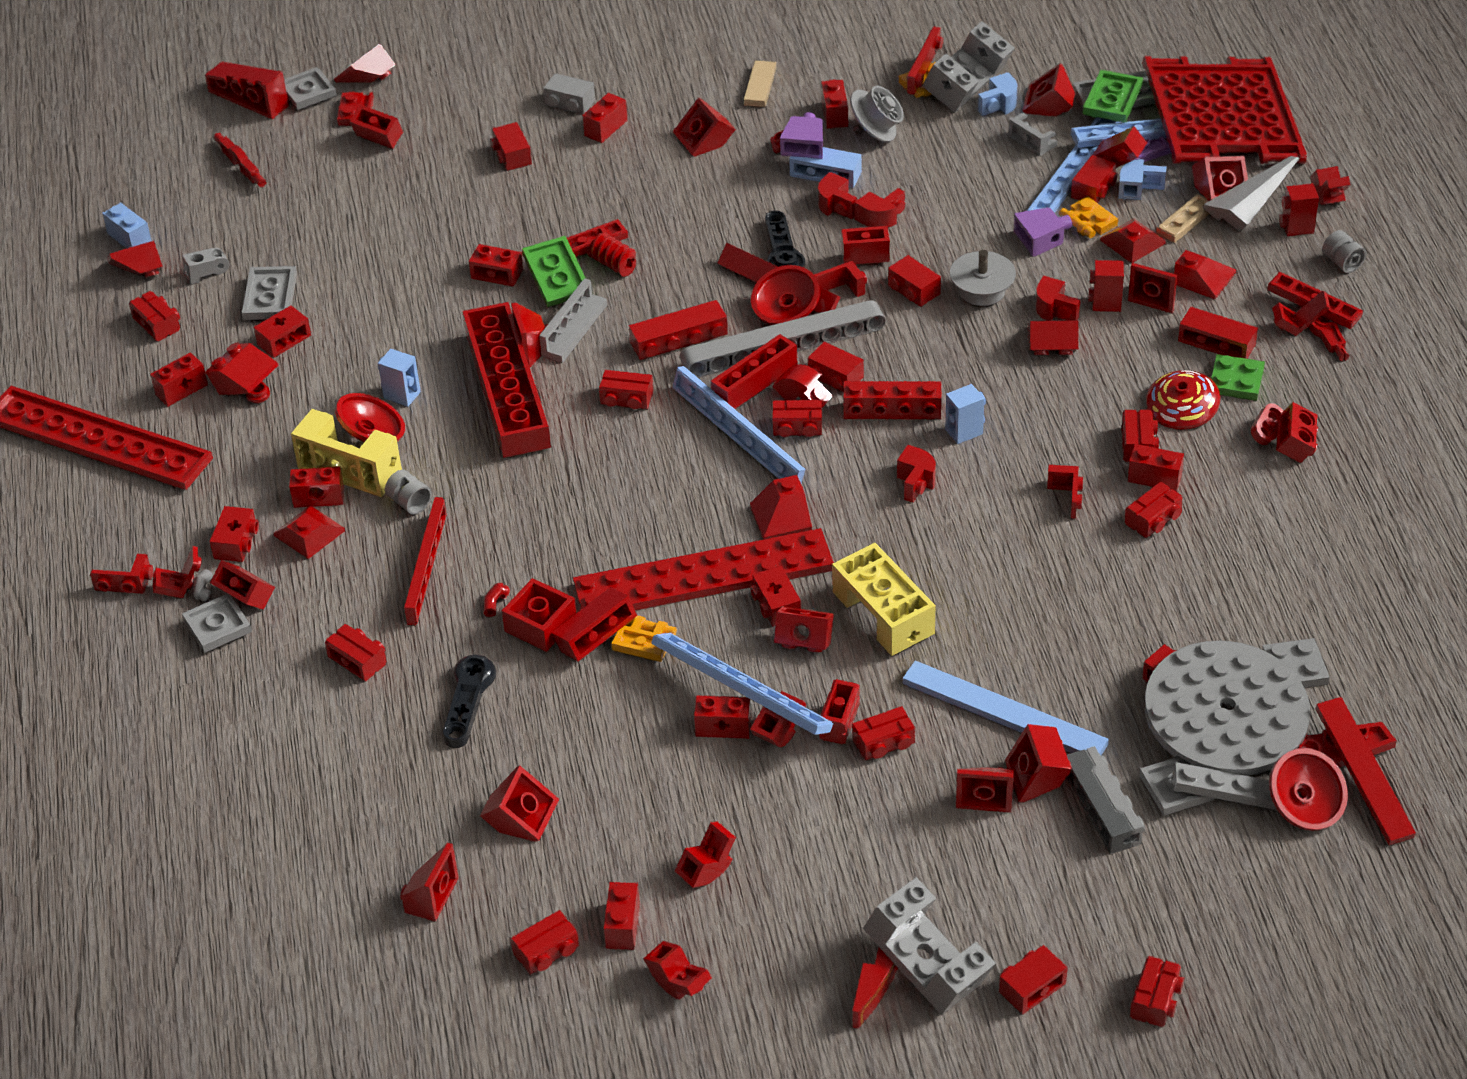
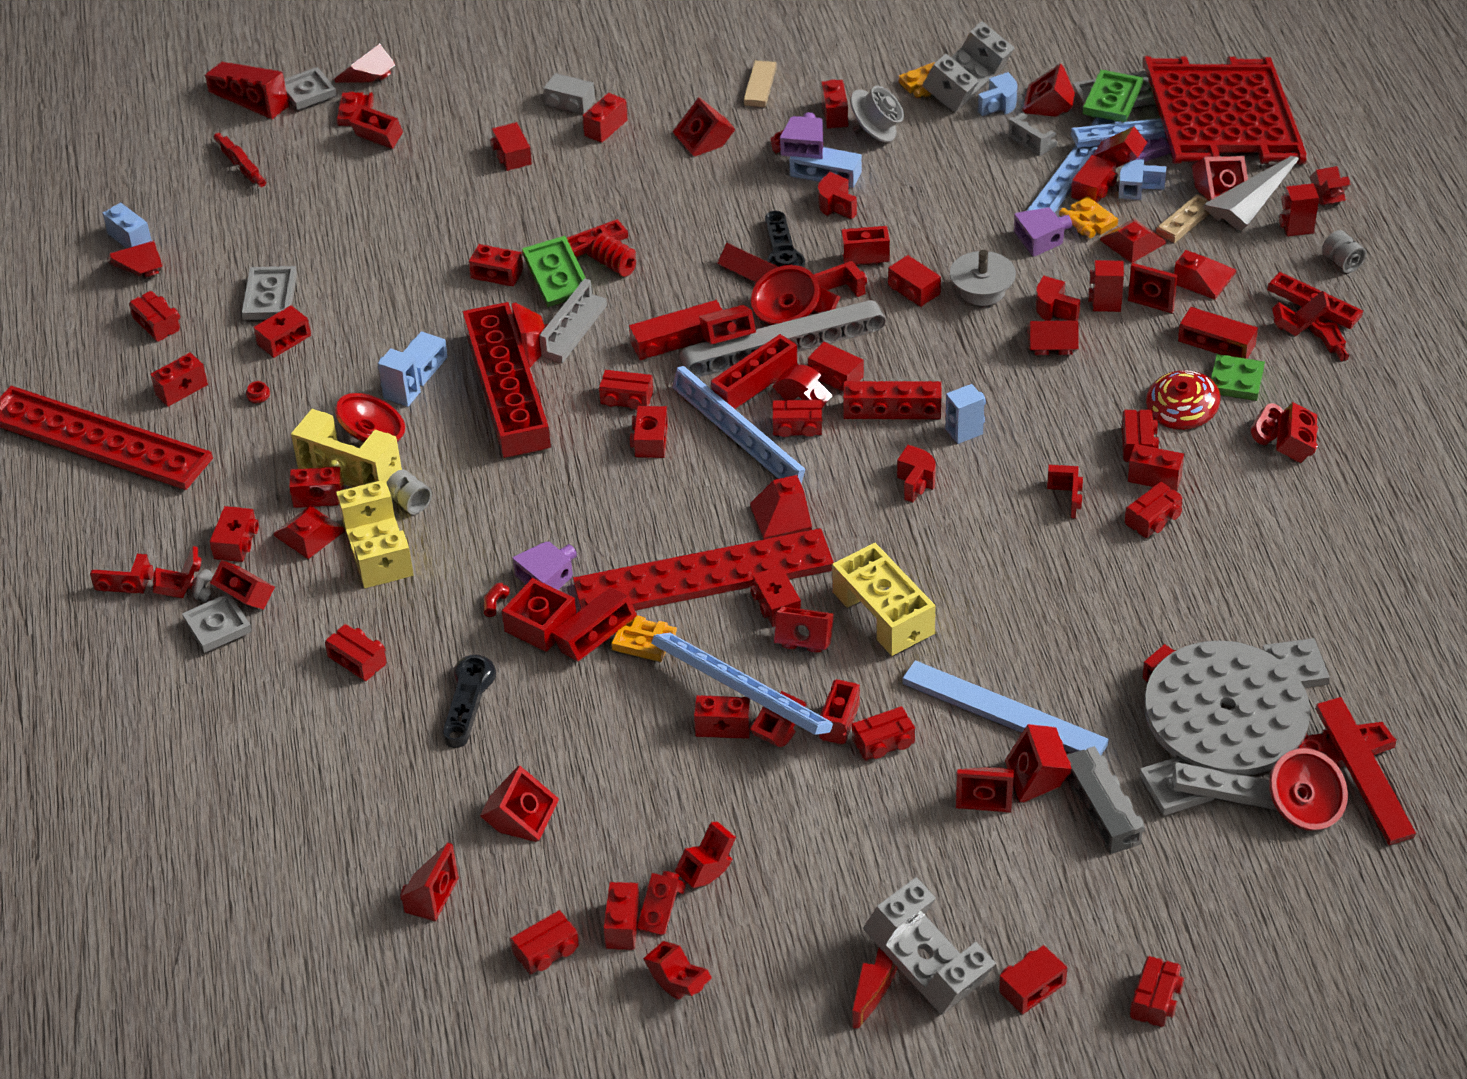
(204, 263): light grey leg -> none
(240, 369): red slope -> none
(373, 534): none -> light yellow plate
(425, 561): red tile -> none
(429, 354): none -> light blue brick
(545, 564): none -> medium lavender torso
(650, 432): none -> red brick
(660, 901): none -> red bracket
(727, 324): none -> red brick
(876, 211): red brick -> none
(918, 70): red plate -> none

